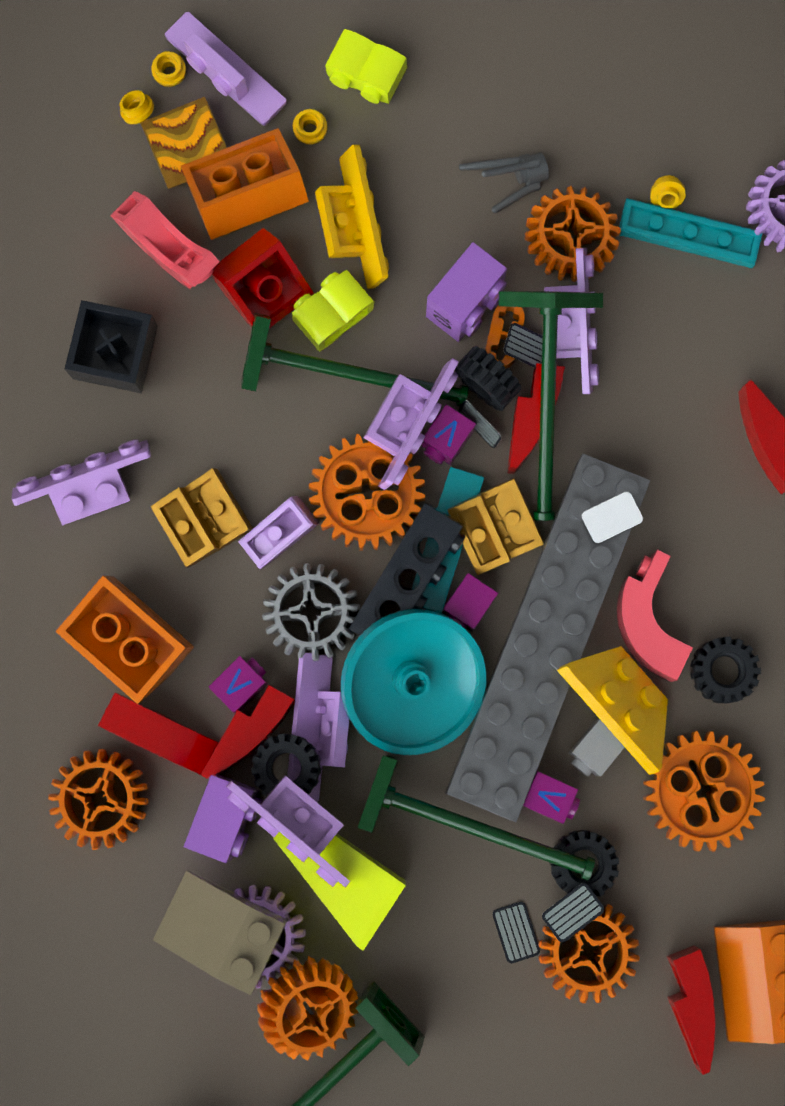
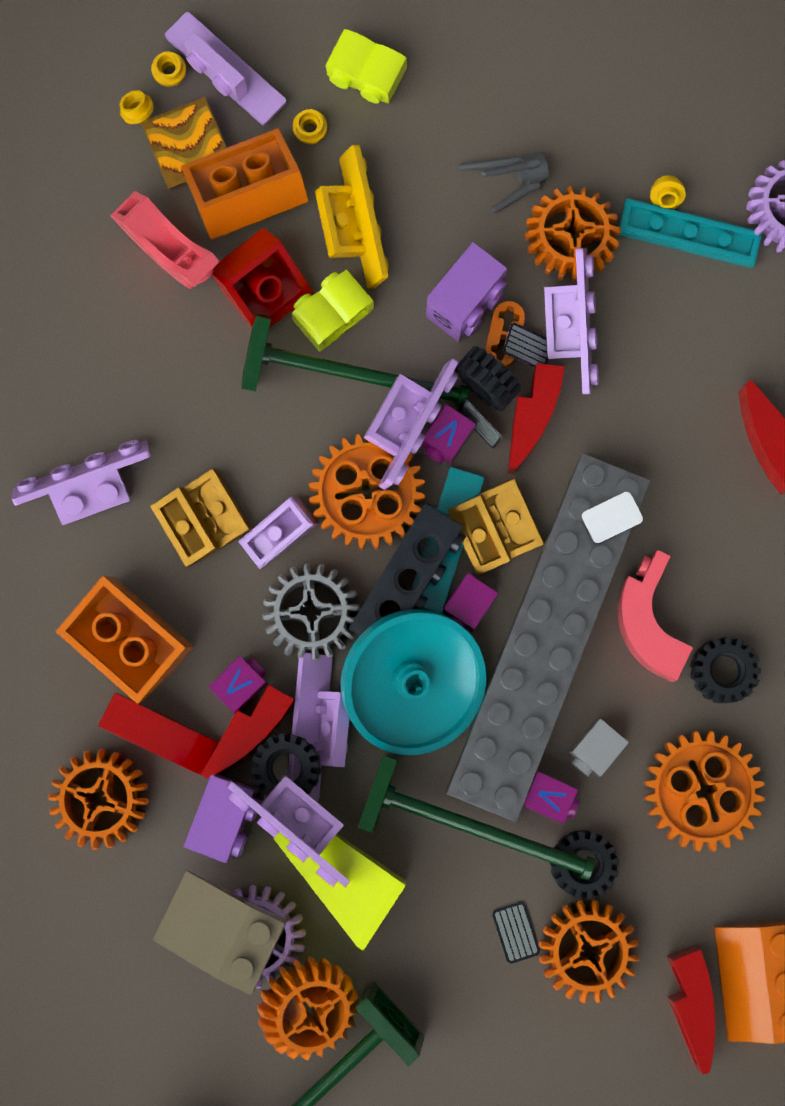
(111, 346): black brick -> none
(550, 306): dark green tile -> none
(573, 912): sticker -> none
(623, 701): yellow wing -> none

